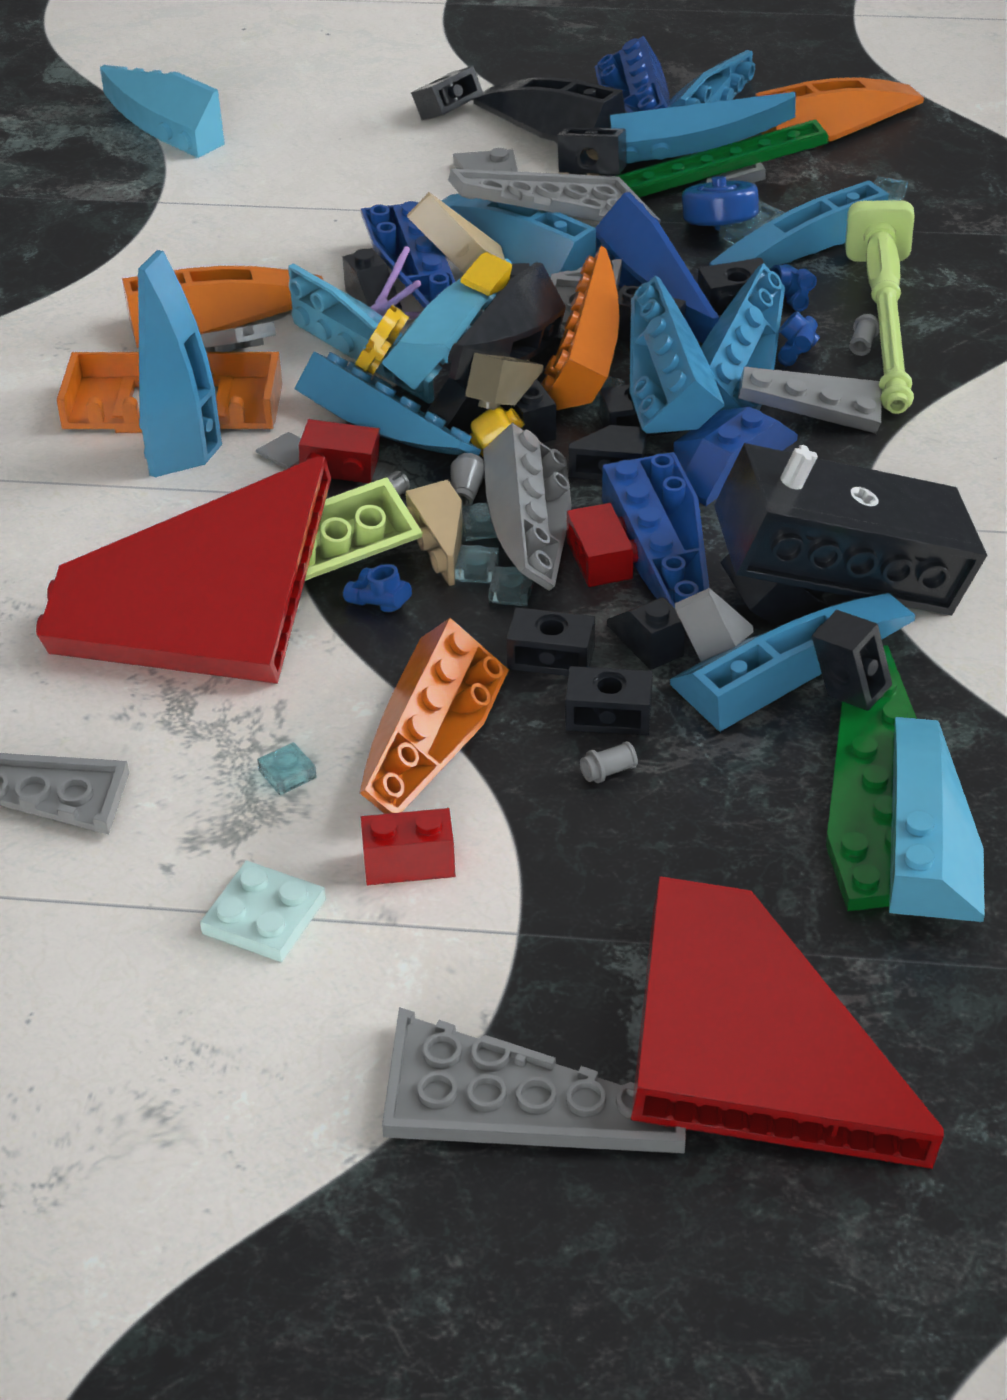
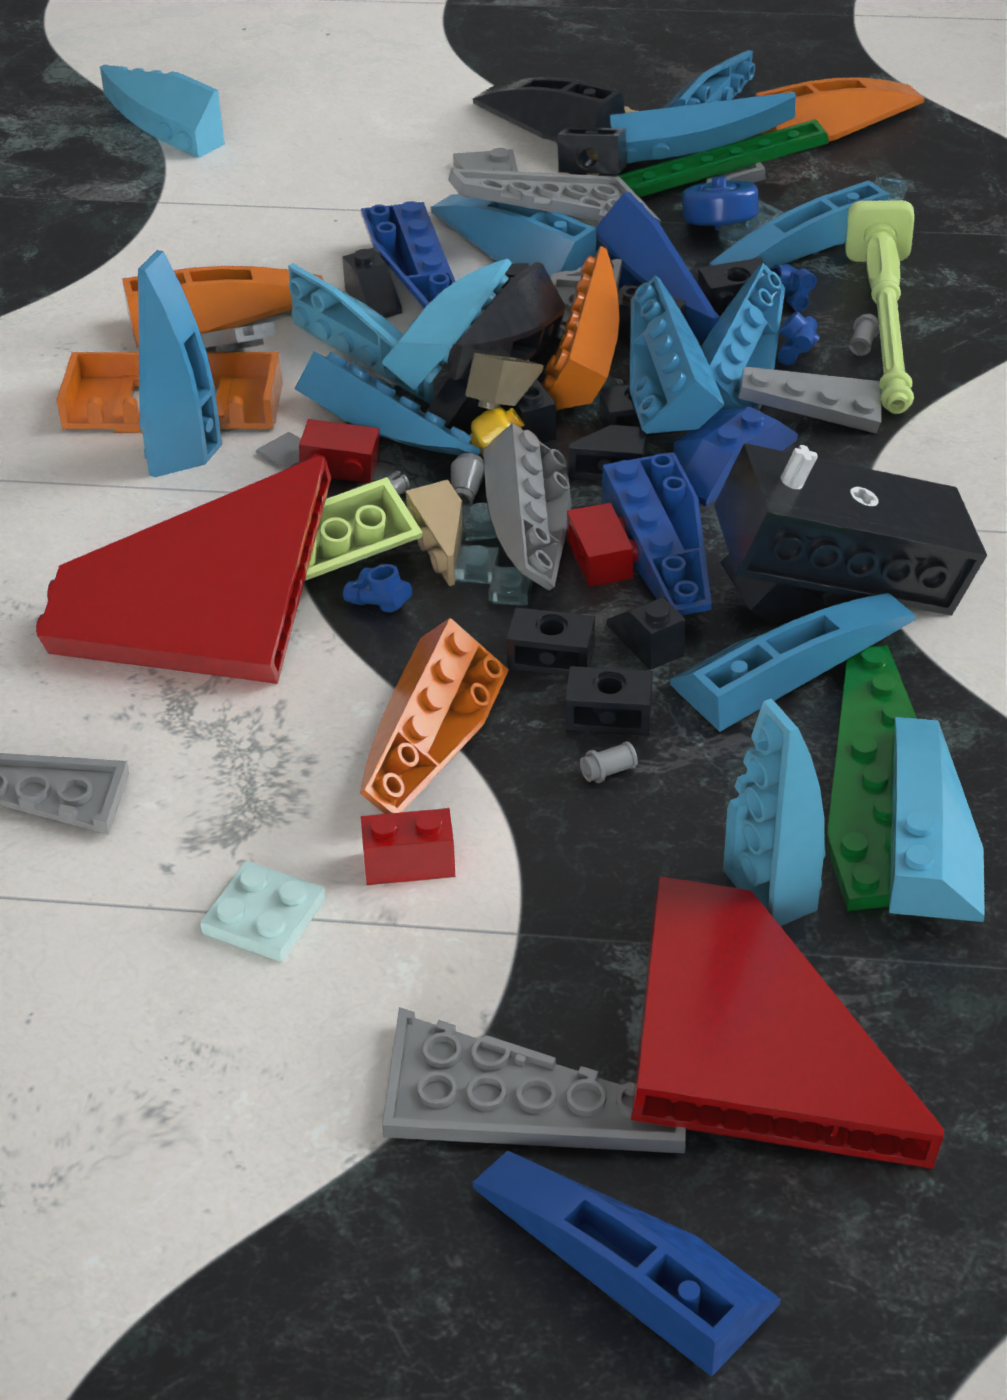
(286, 768): clear light blue plate -> none
(382, 304): lavender plant -> none
(382, 340): yellow plate -> none
(447, 93): black brick -> none
(452, 233): tan slope -> none
(487, 274): yellow slope -> none
(637, 73): blue wedge -> none
(641, 1262): none -> blue wedge
(712, 624): light grey slope -> none
(777, 821): none -> medium azure wedge
(852, 659): black brick -> none

